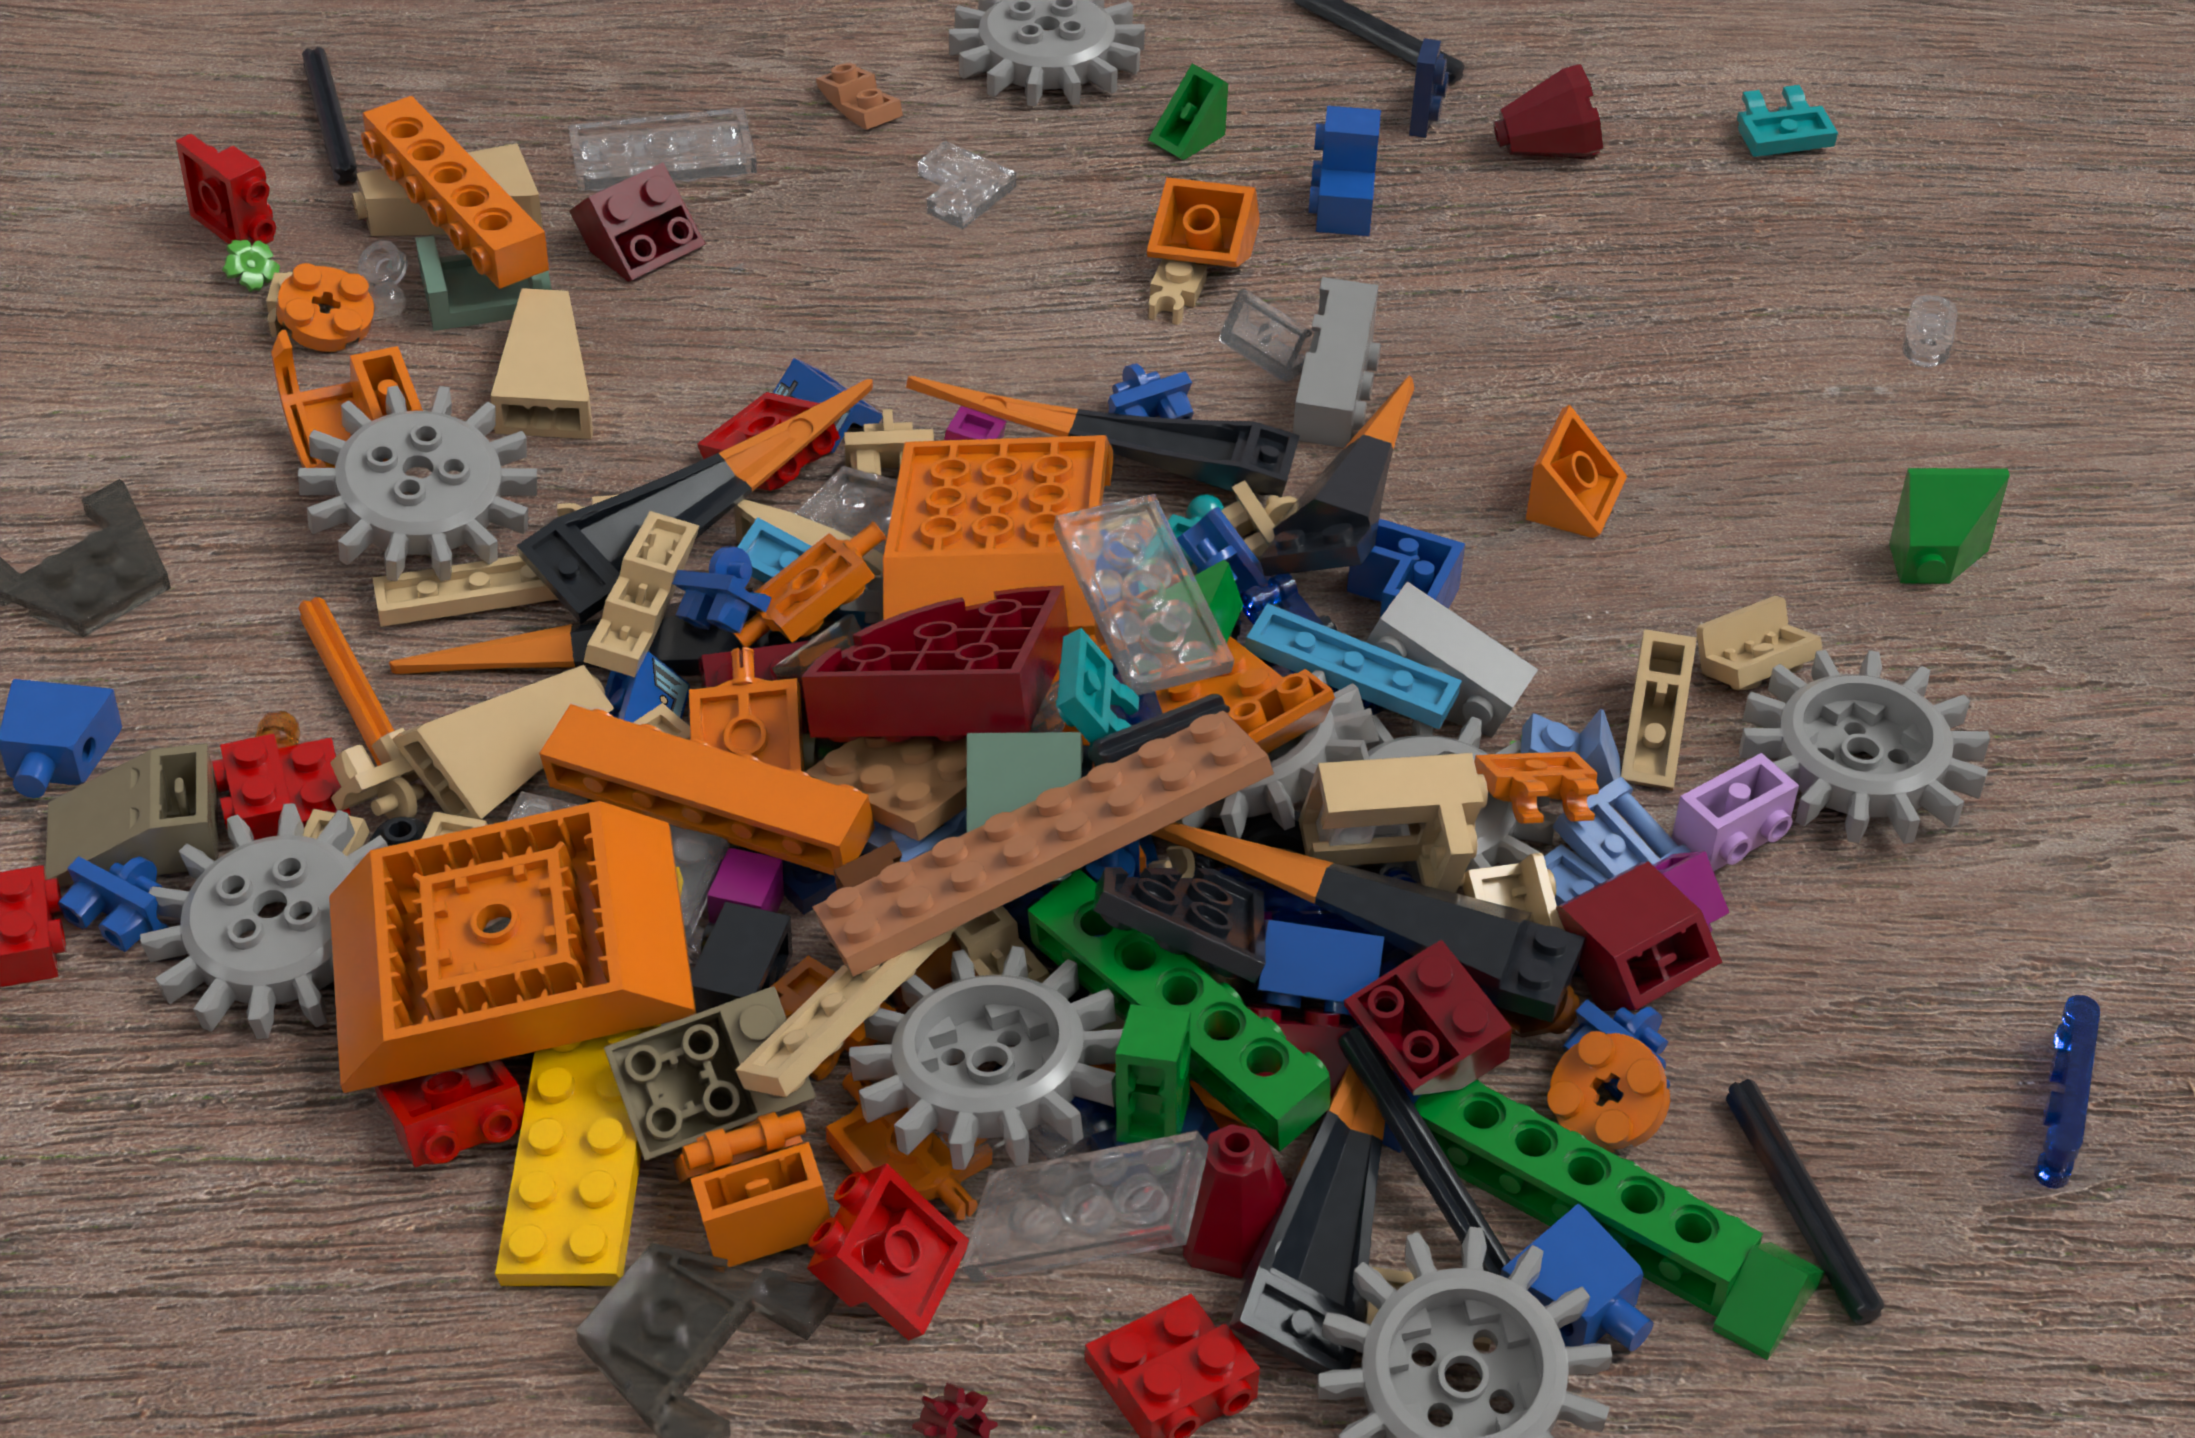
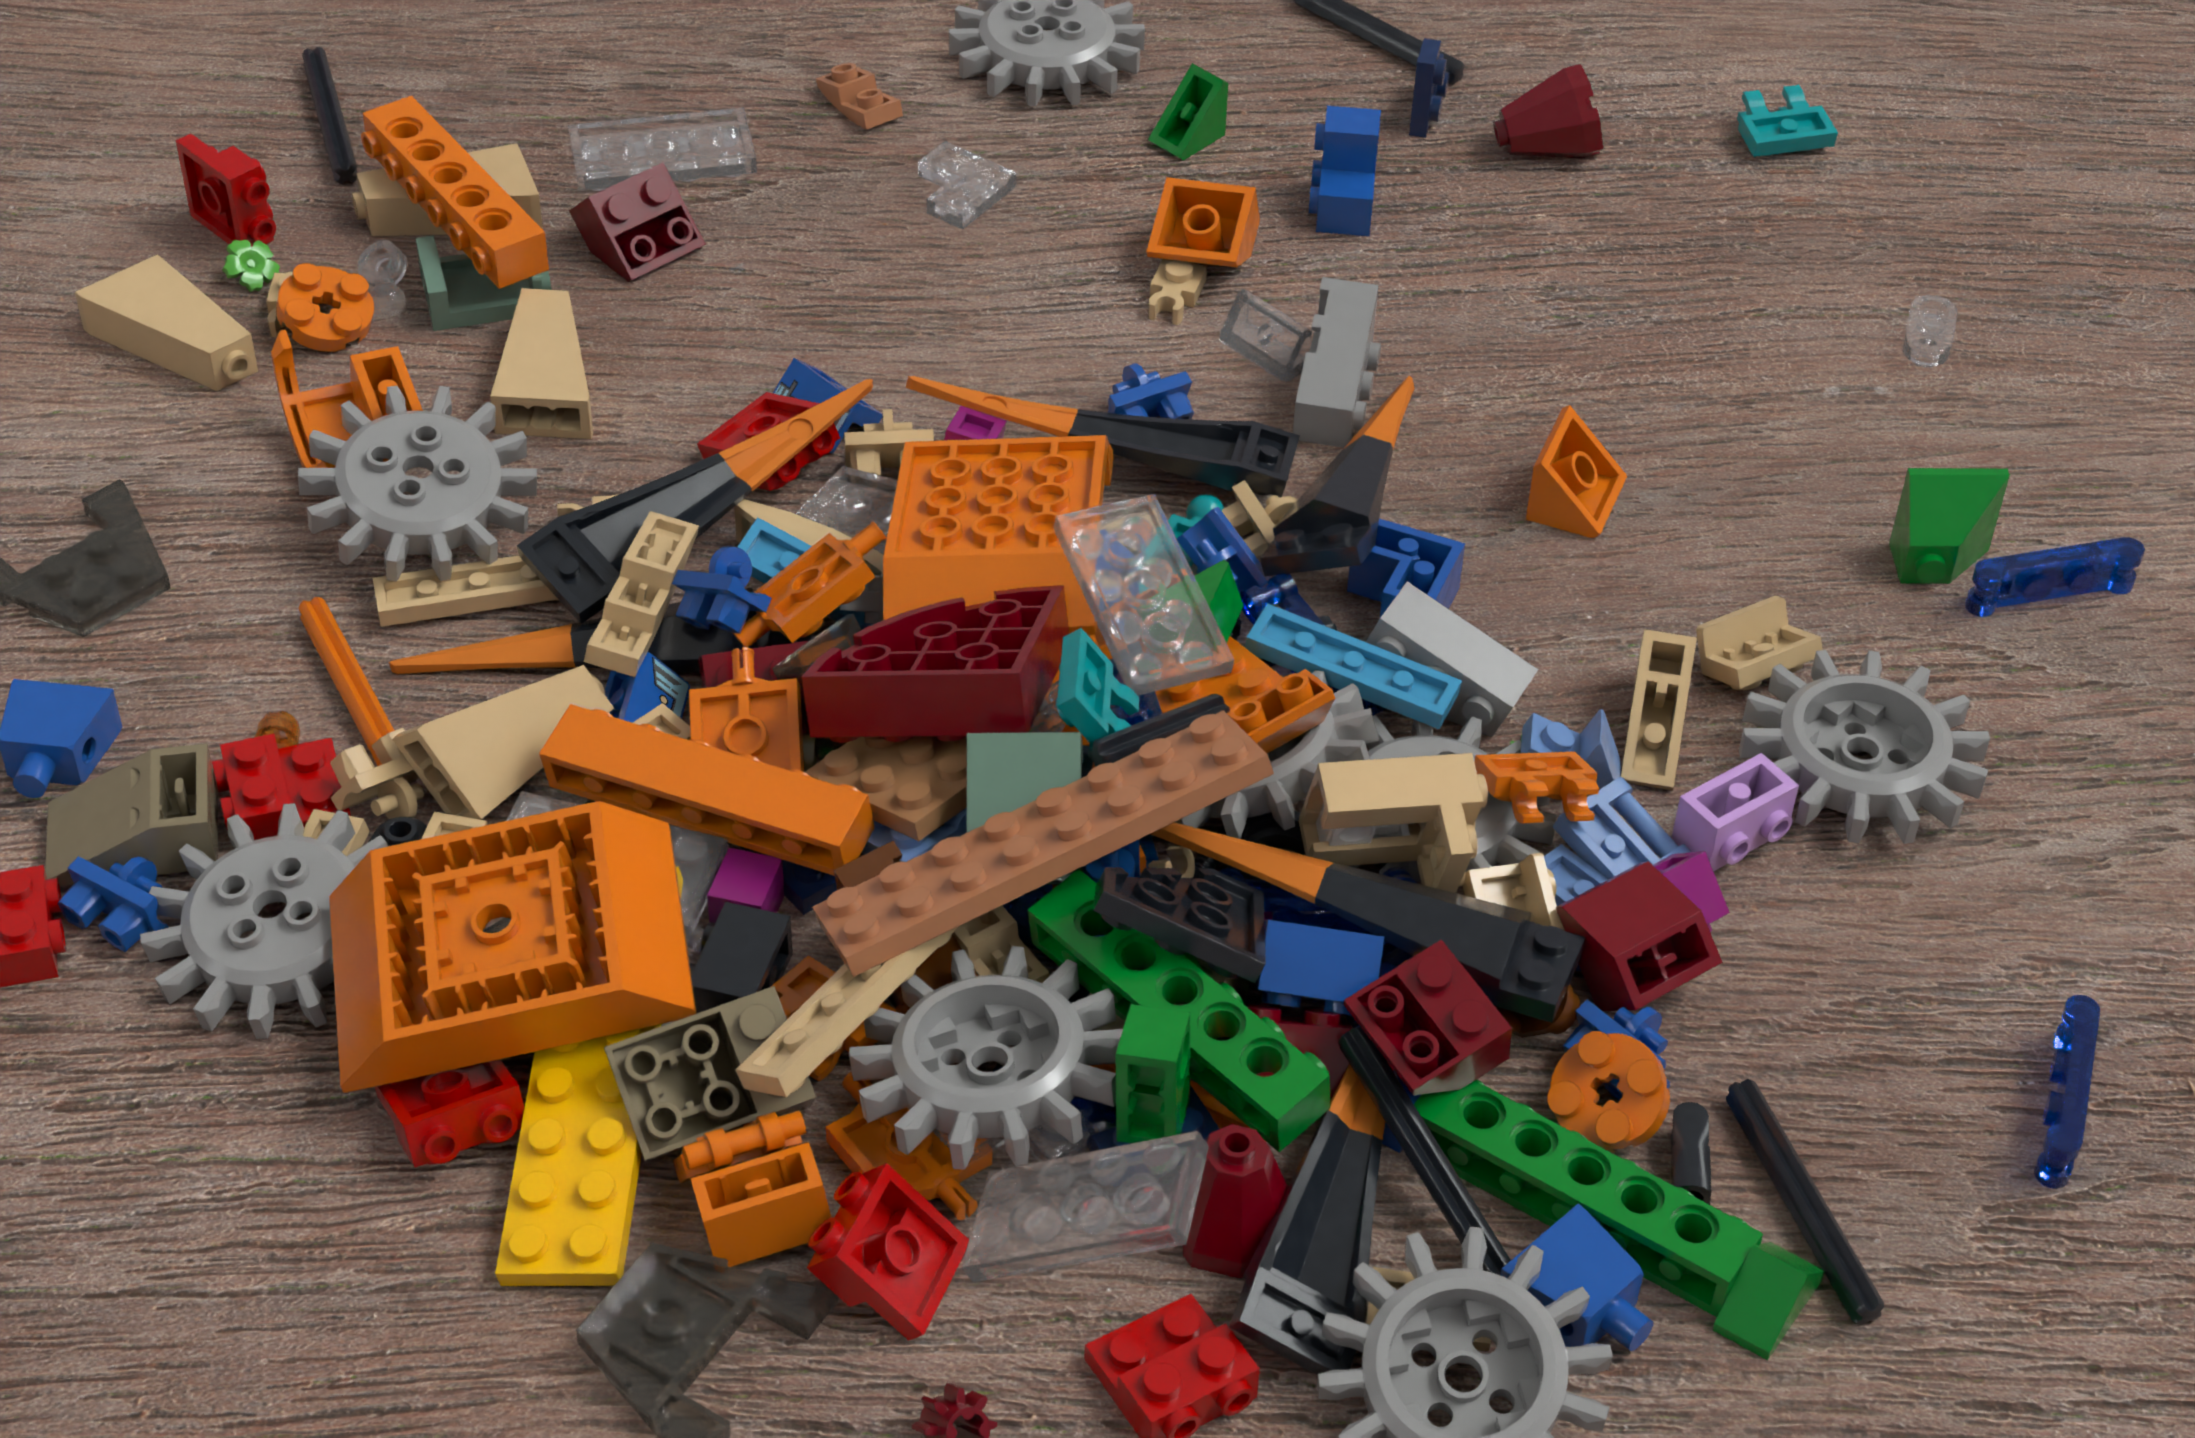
(169, 323): none -> tan slope
(1691, 1151): none -> black bar
(2054, 574): none -> clear blue plate

